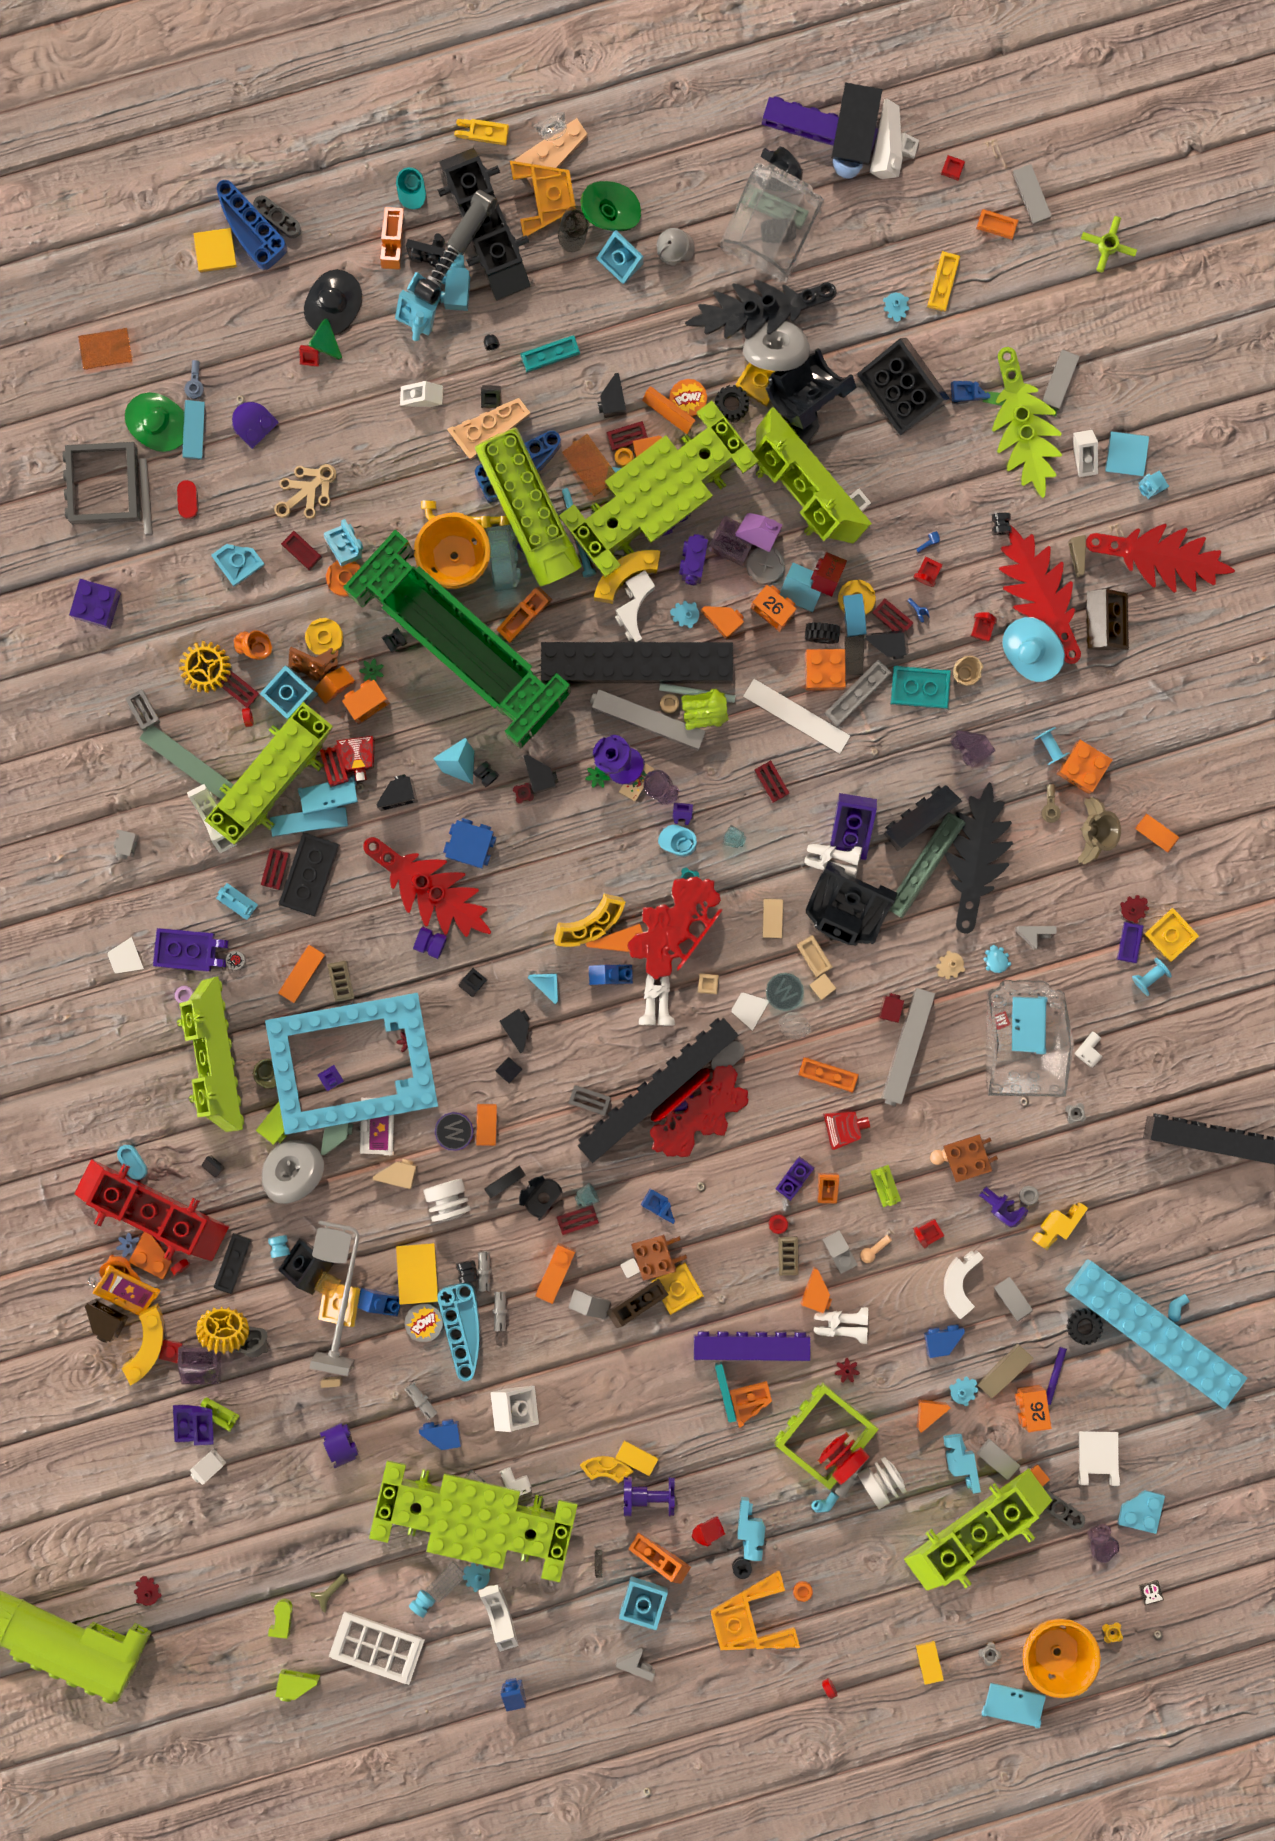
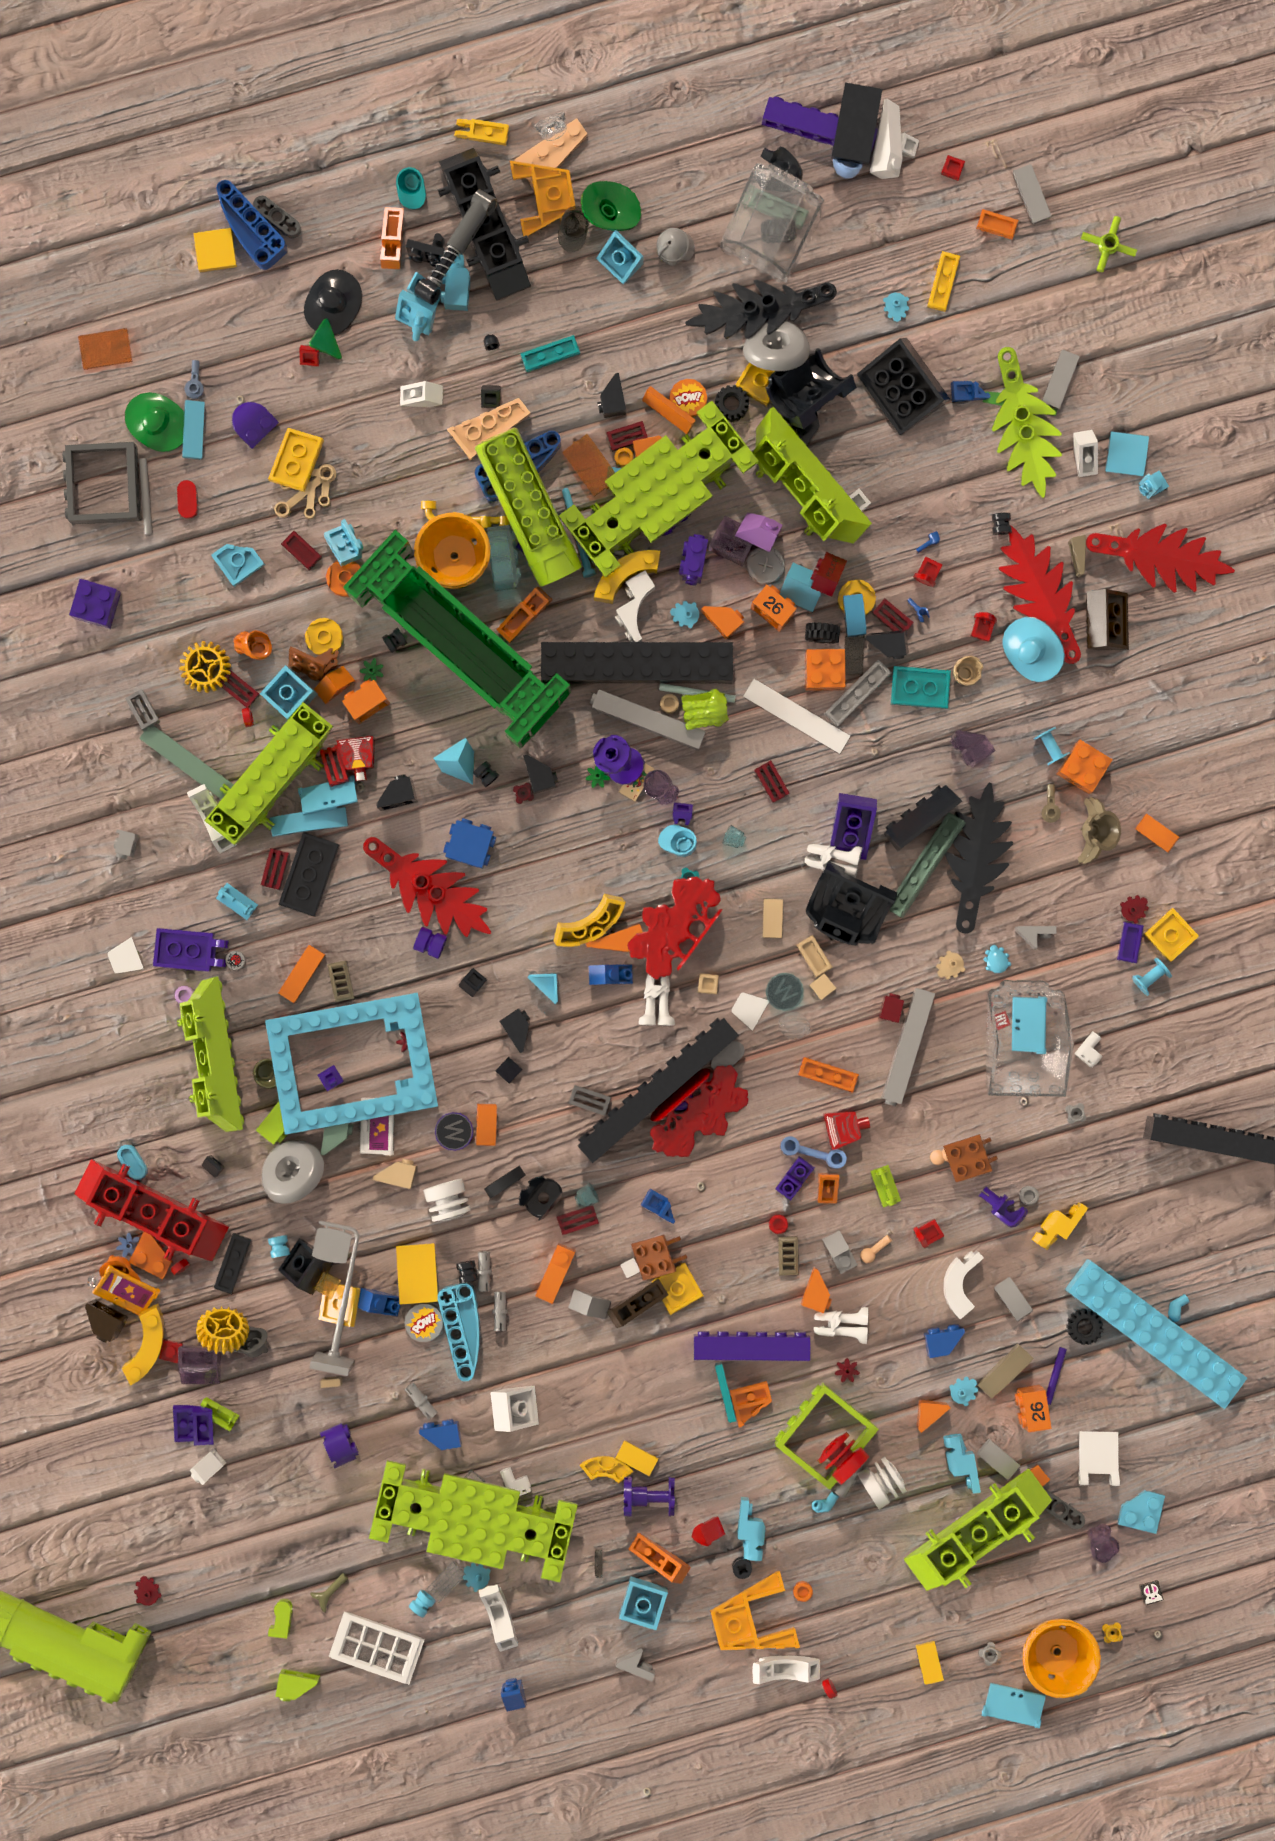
(296, 459): none -> yellow tile
(786, 1667): none -> white arch
(791, 1146): none -> medium blue piece

